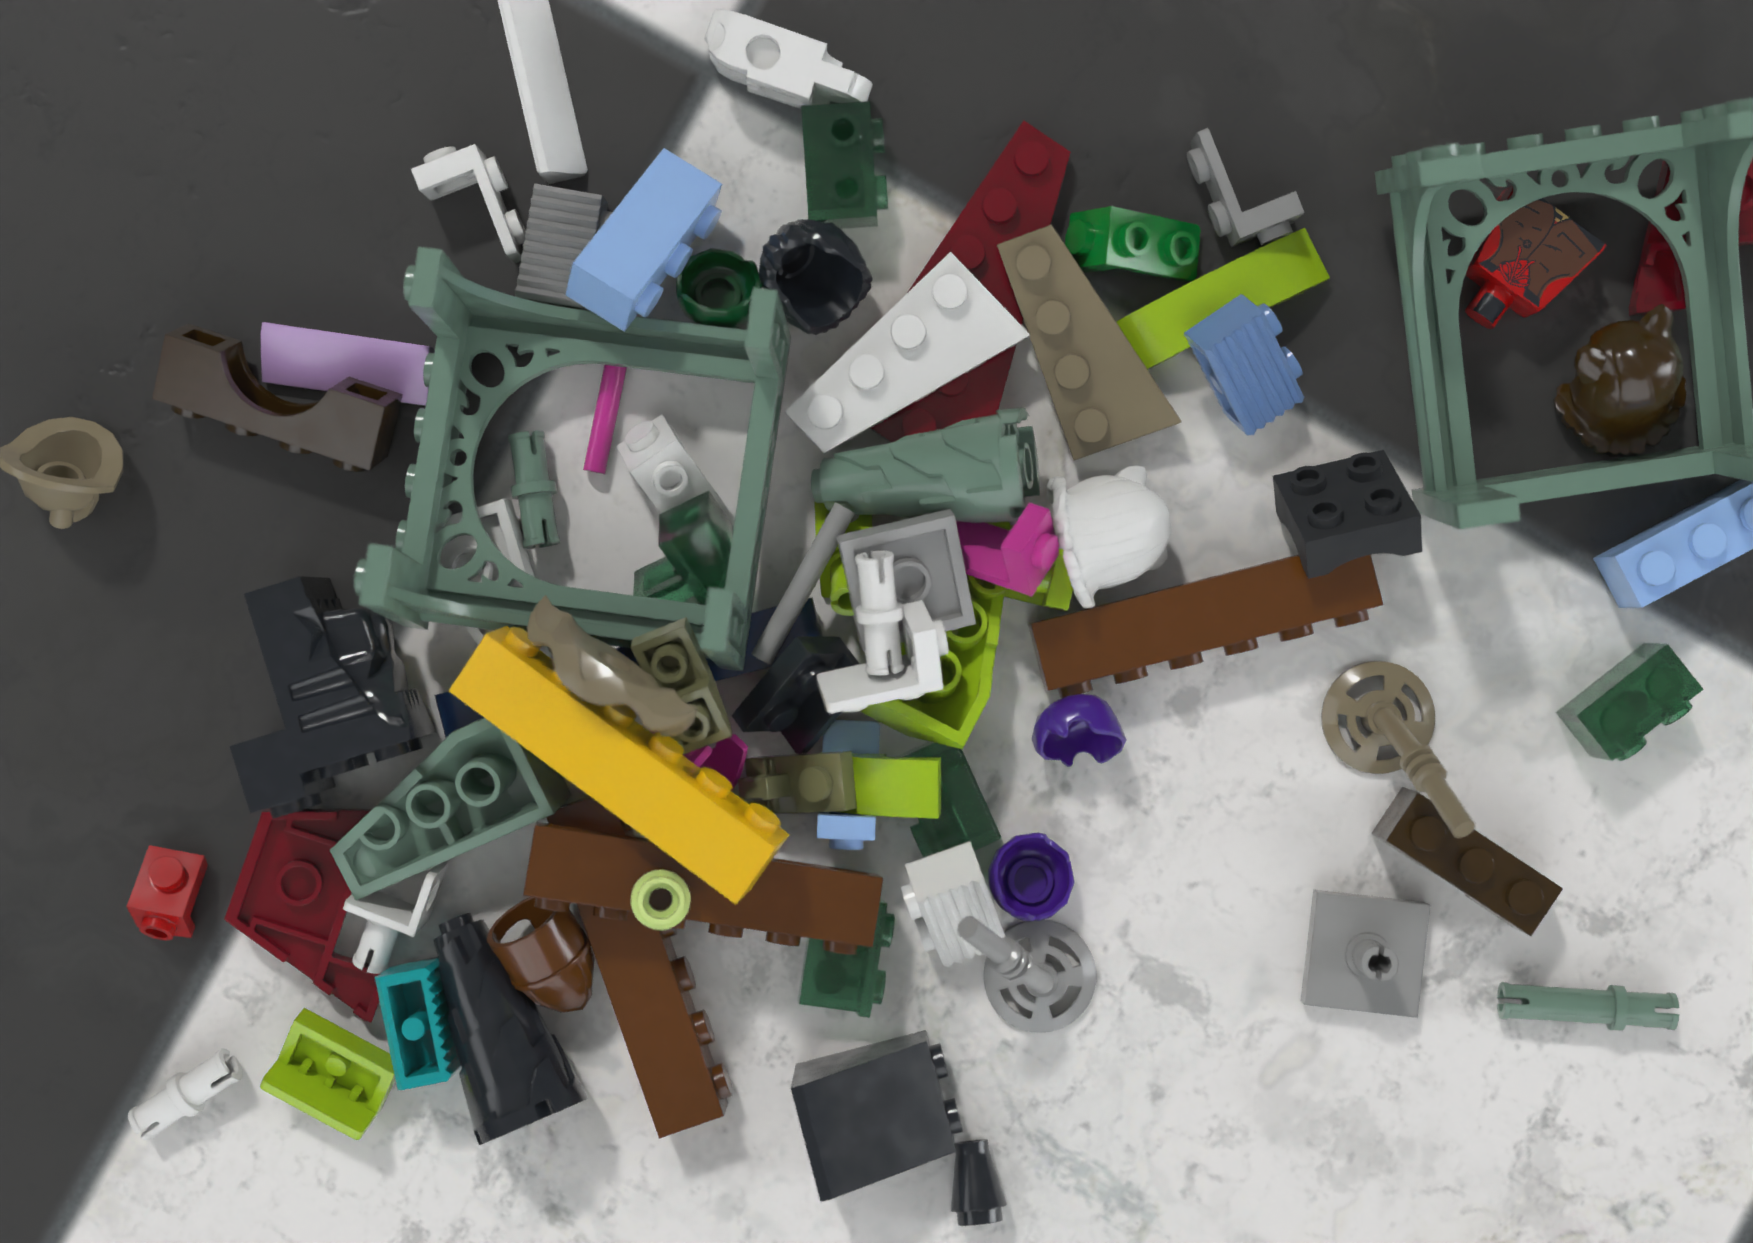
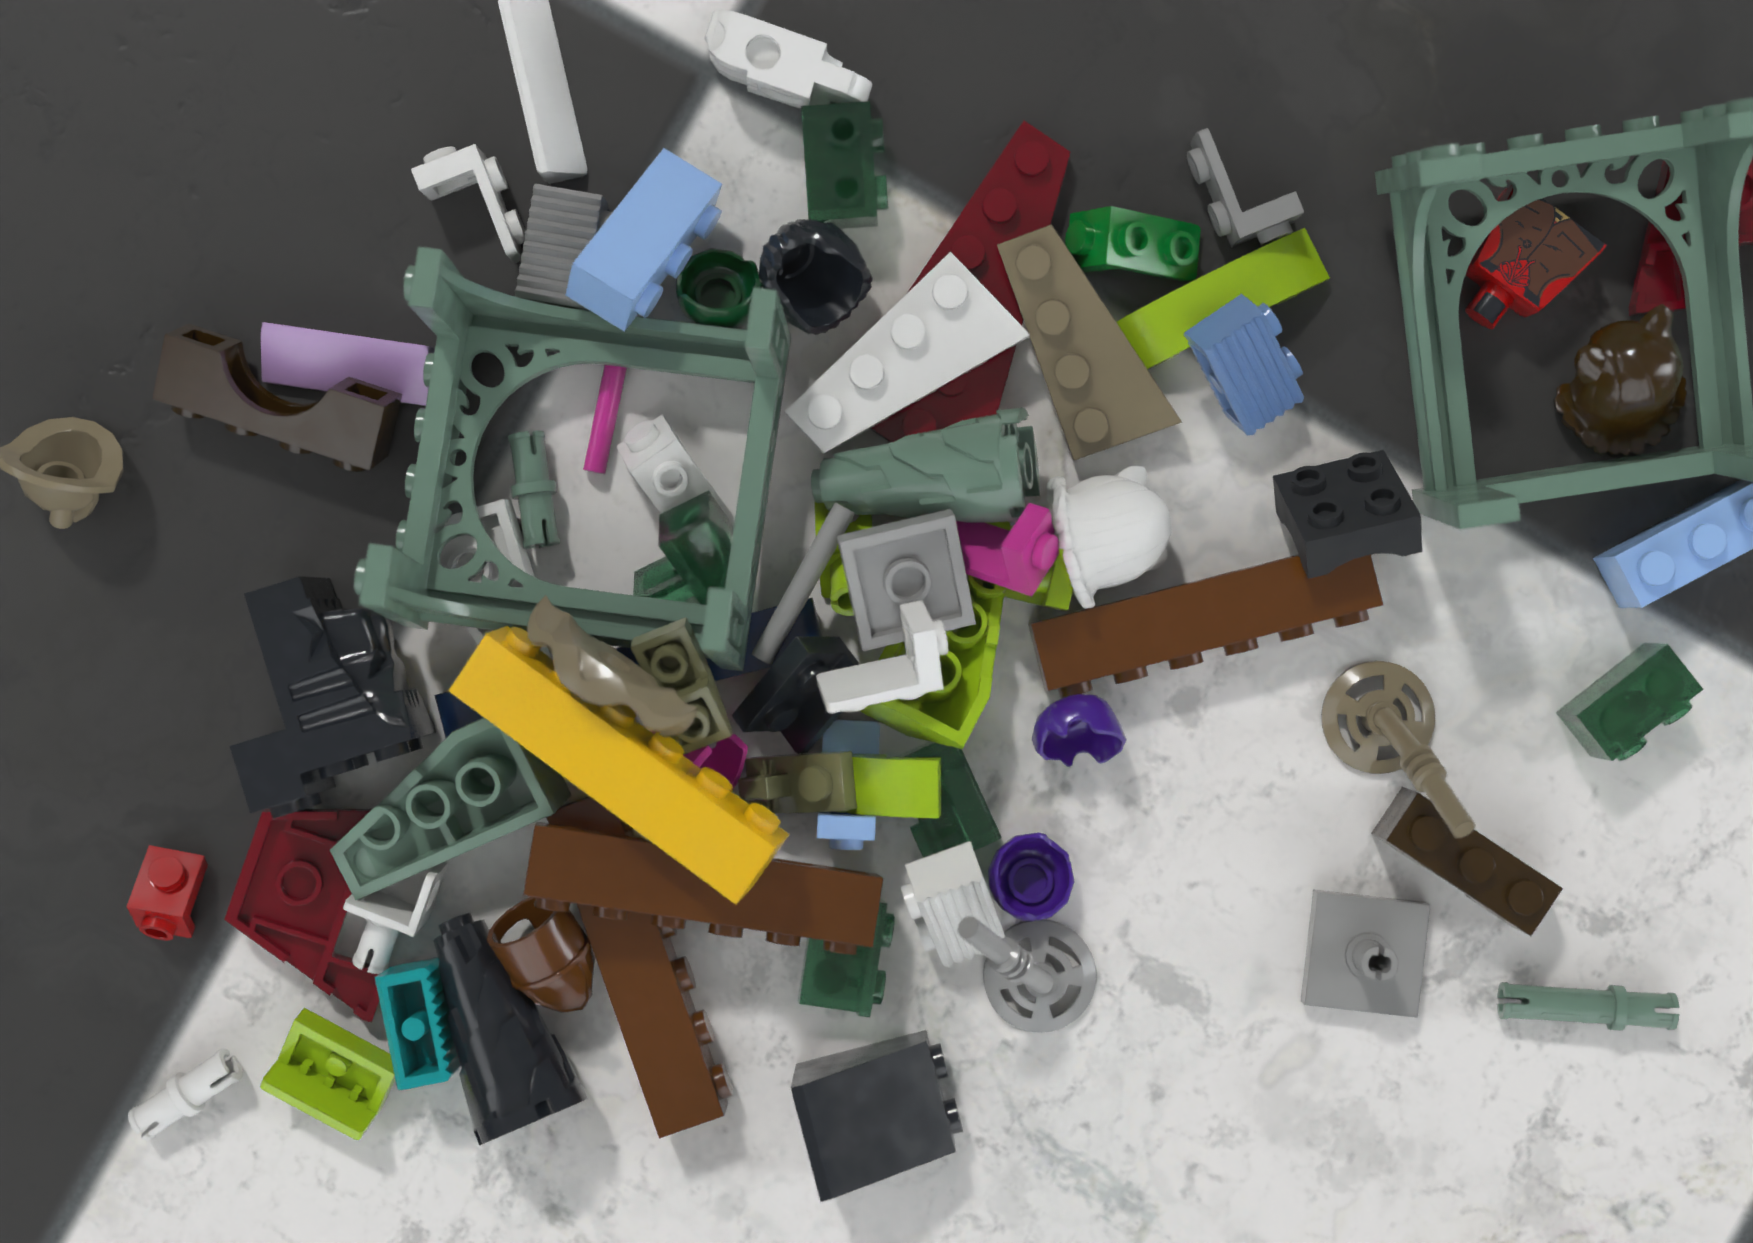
(664, 918): yellowish green plate -> none
(879, 612): white pin -> none
(976, 1187): black cone -> none

